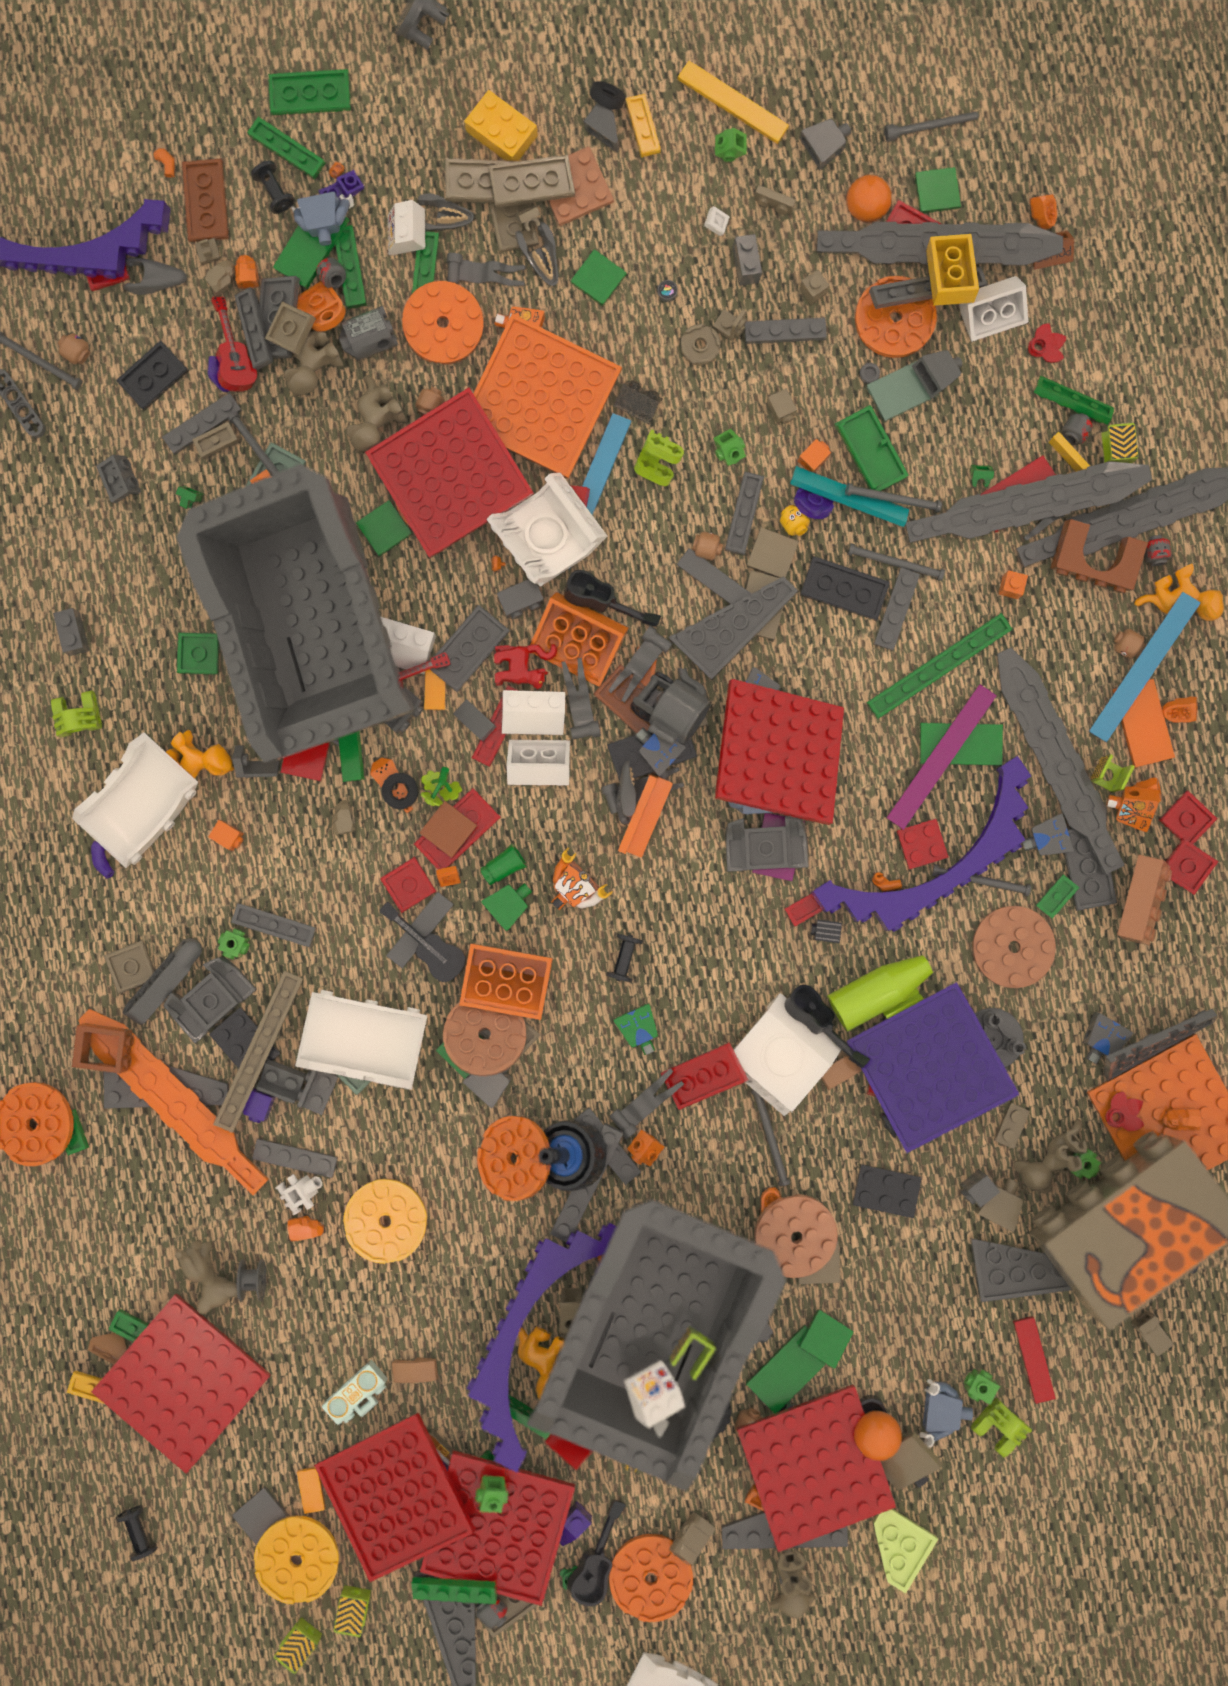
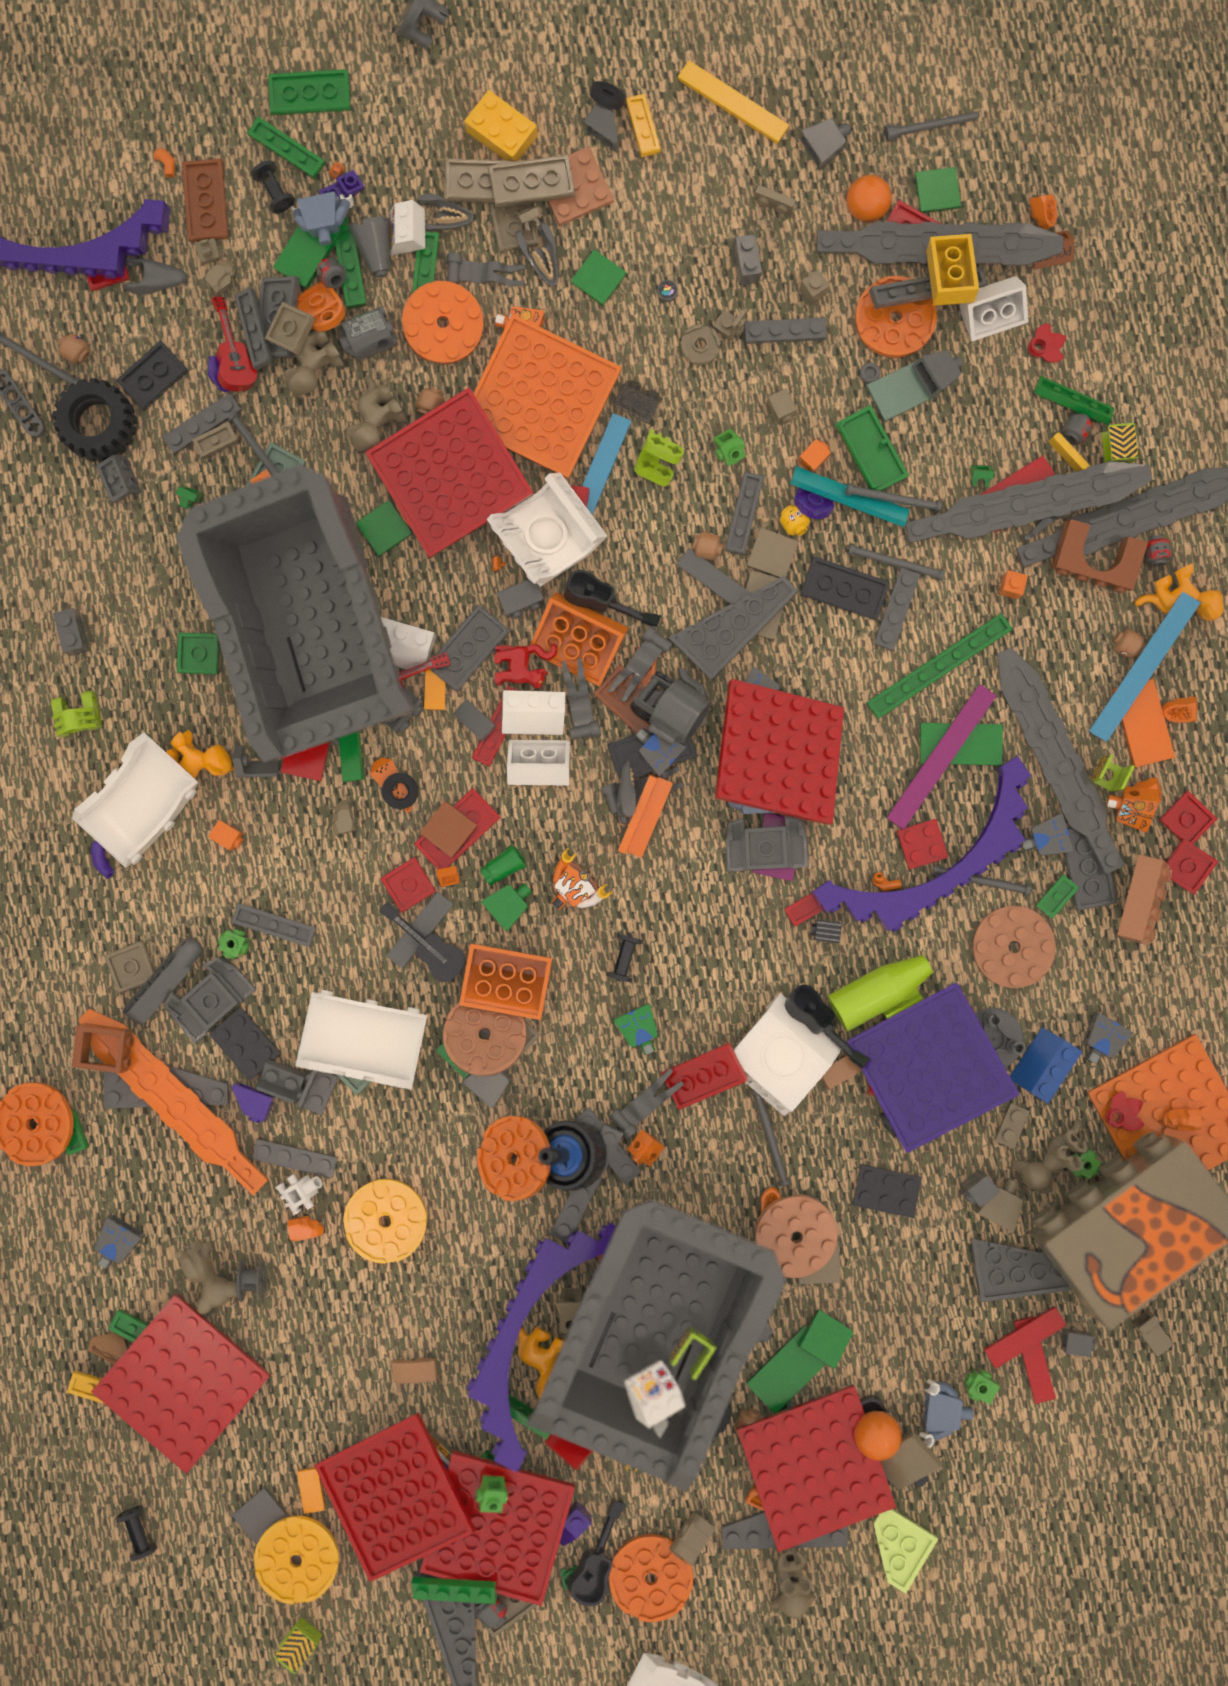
(80, 398): none -> black tyre
(116, 1241): none -> dark grey torso
(246, 272): orange rock -> none
(258, 1052): dark tan plate -> none
(352, 1611): piece -> none
(360, 1386): light aqua piece -> none
(374, 243): none -> dark grey cone
(433, 783): lime plant -> none
(716, 221): white tile -> none
(730, 144): bright green brick -> none
(1006, 1421): lime piece -> none
(1024, 1337): none -> red tile
(1045, 1065): none -> blue slope
(1077, 1342): none -> dark grey brick
(1154, 1044): dark grey wing -> none

